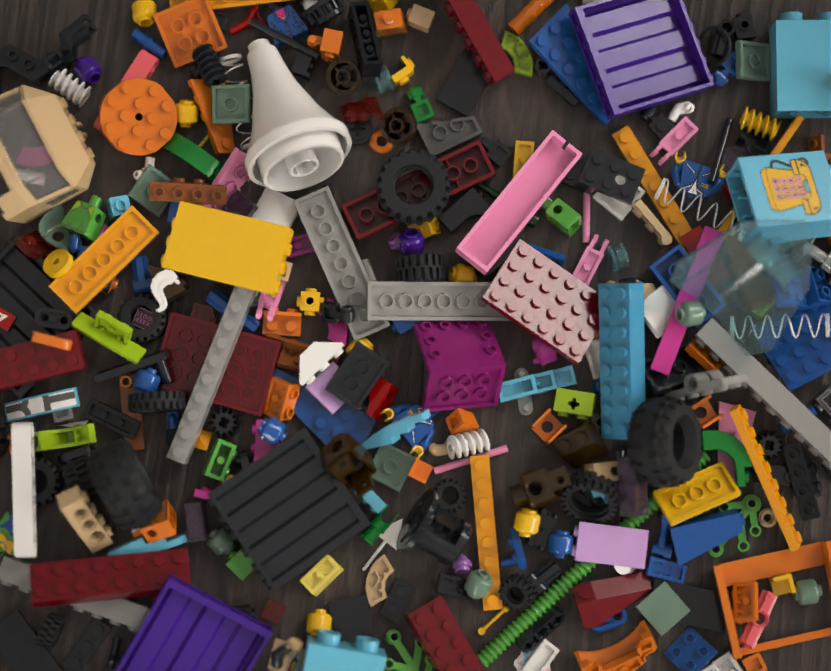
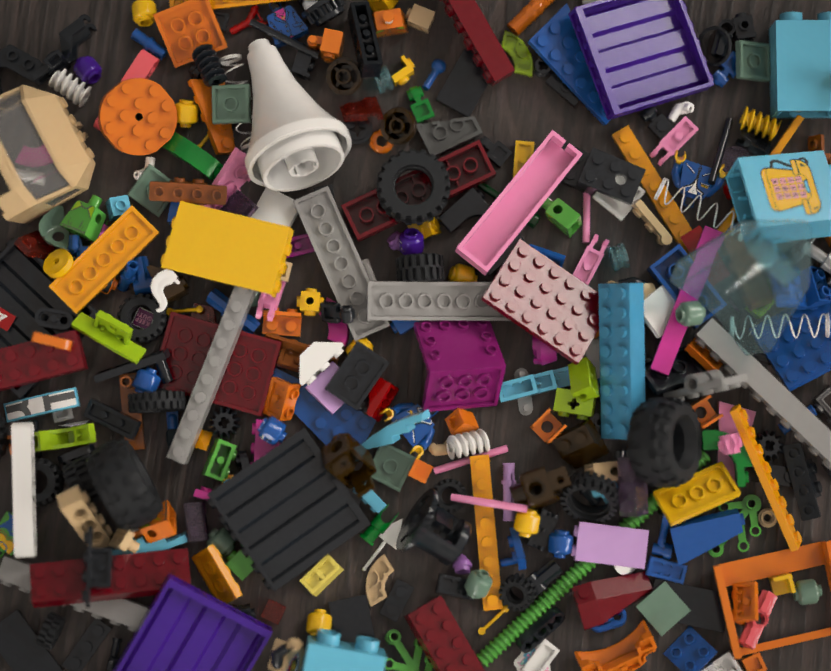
(98, 567): none -> black bracket
(123, 541): none -> tan tile
(127, 275): none -> blue pin
(198, 309): none -> yellow hinge
(216, 574): none -> light orange plate
(438, 66): none -> blue bar
(489, 503): none -> bright pink bar
(508, 480): none -> lavender pin
(583, 379): none -> lime hinge
(729, 444): none -> bright pink gear

